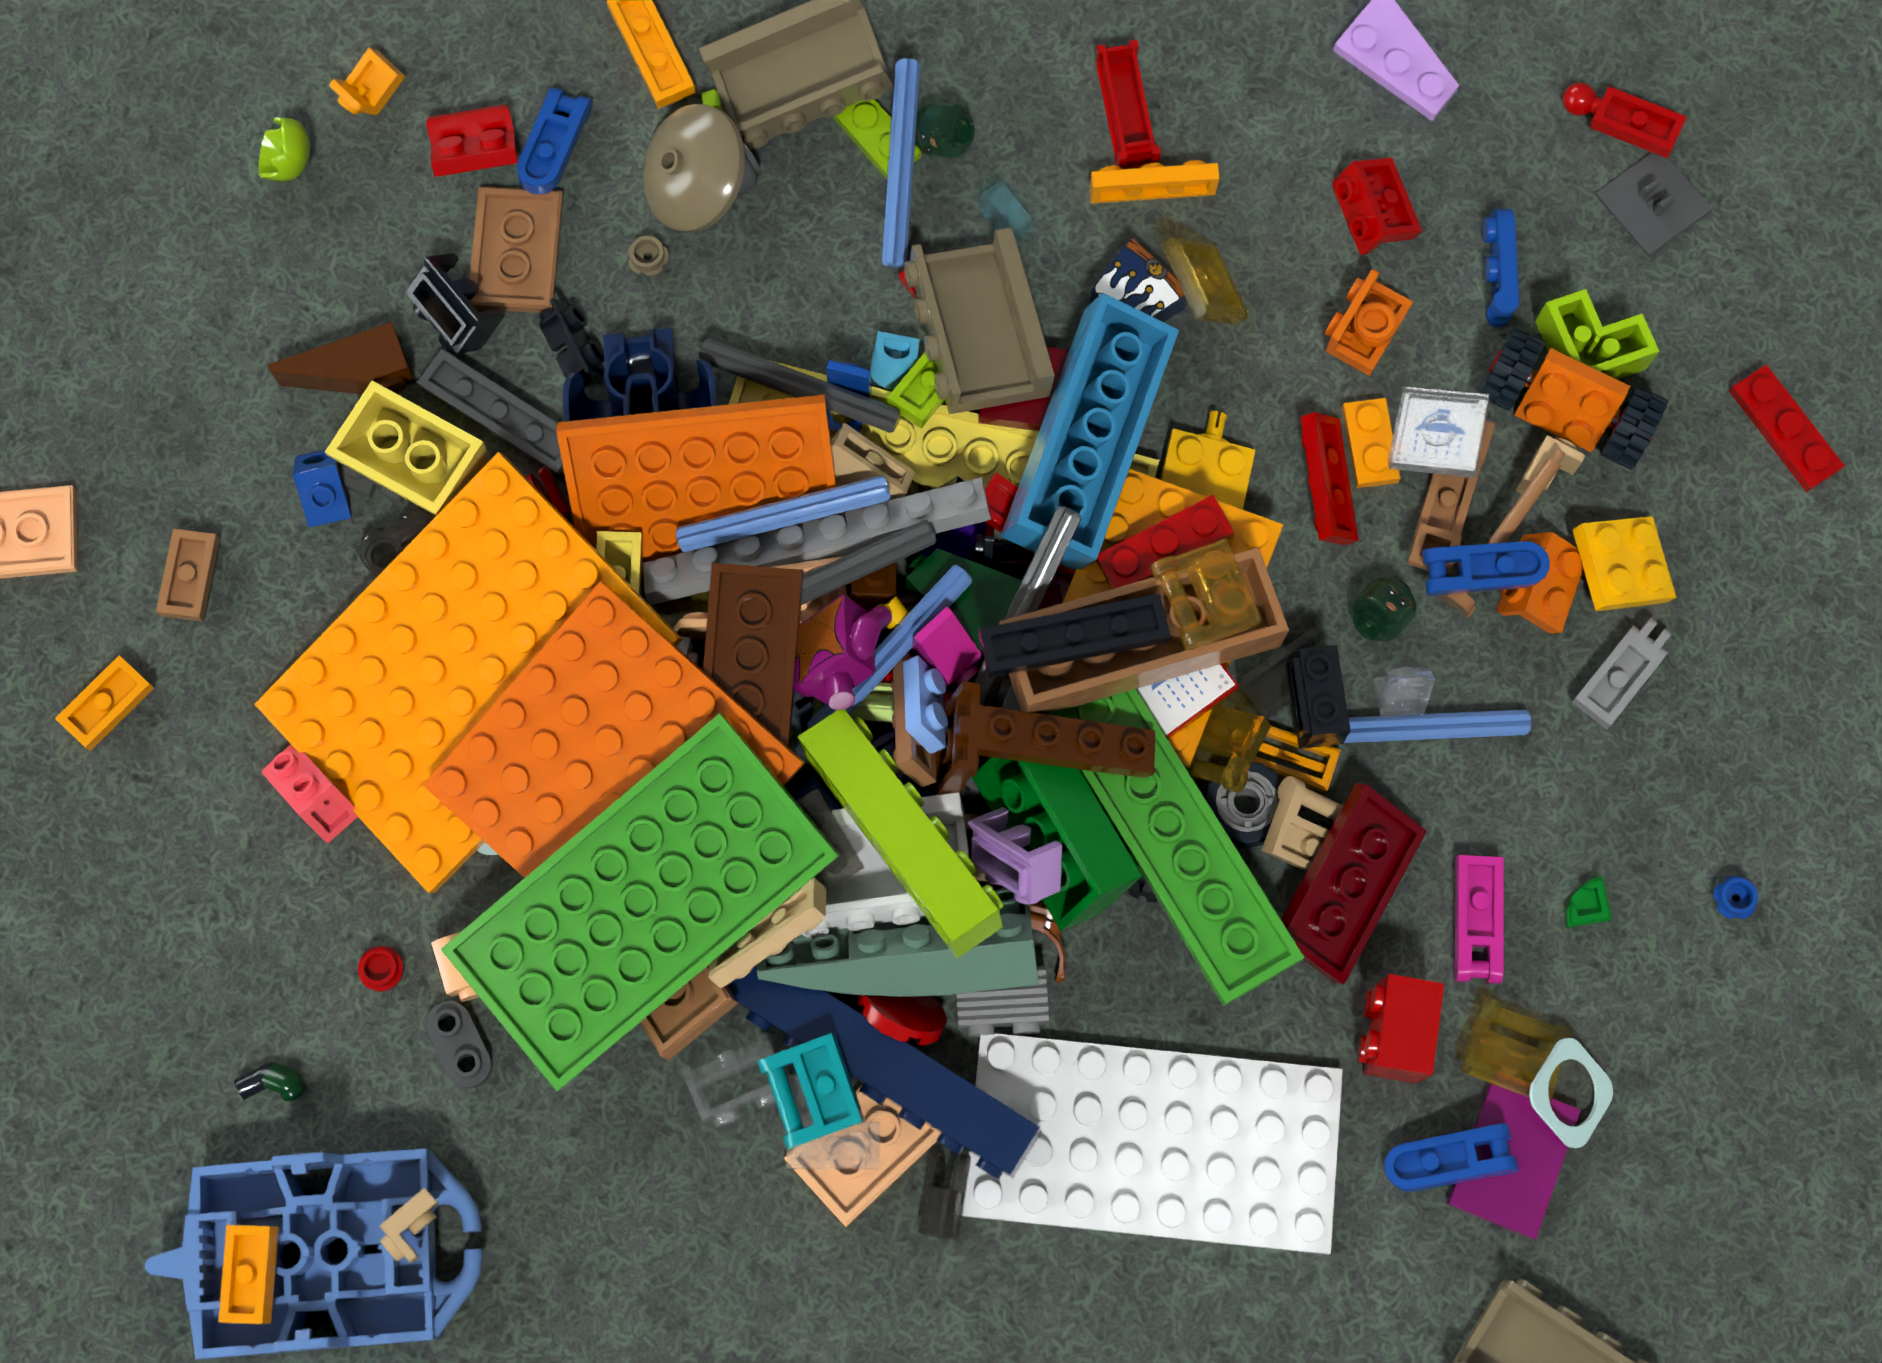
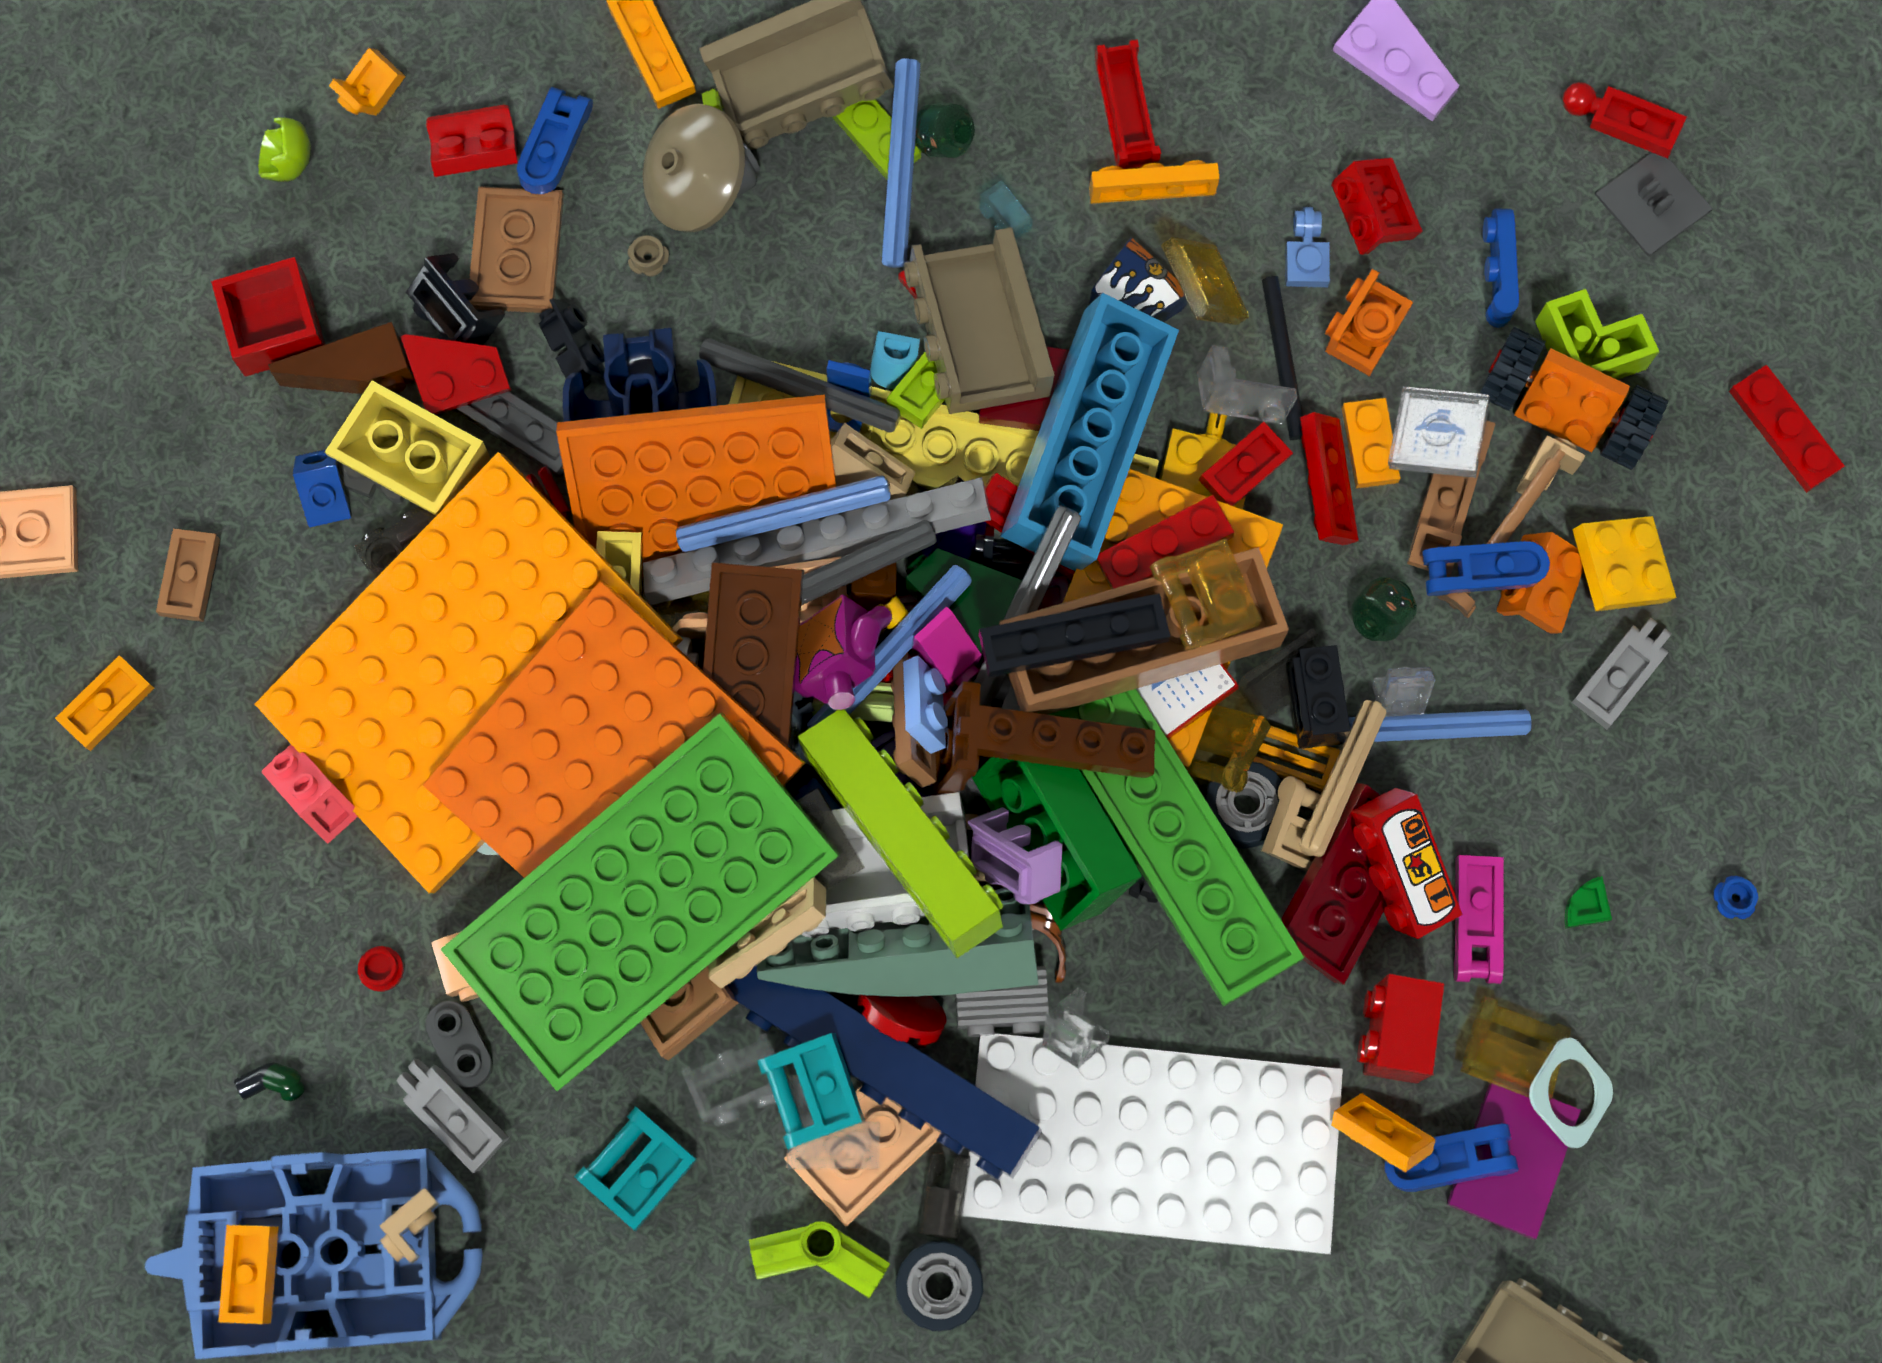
(267, 315): none -> red piece
(451, 1115): none -> light grey hinge
(454, 372): none -> red wing
(648, 1176): none -> teal plate
(847, 1261): none -> lime piece
(966, 1280): none -> wheel
(1071, 1033): none -> clear panel
(1237, 397): none -> clear bracket
(1245, 465): none -> red plate
(1282, 351): none -> black bar
(1307, 261): none -> medium blue plate
(1342, 778): none -> tan axle
(1383, 1132): none -> light orange plate
(1405, 863): none -> brick

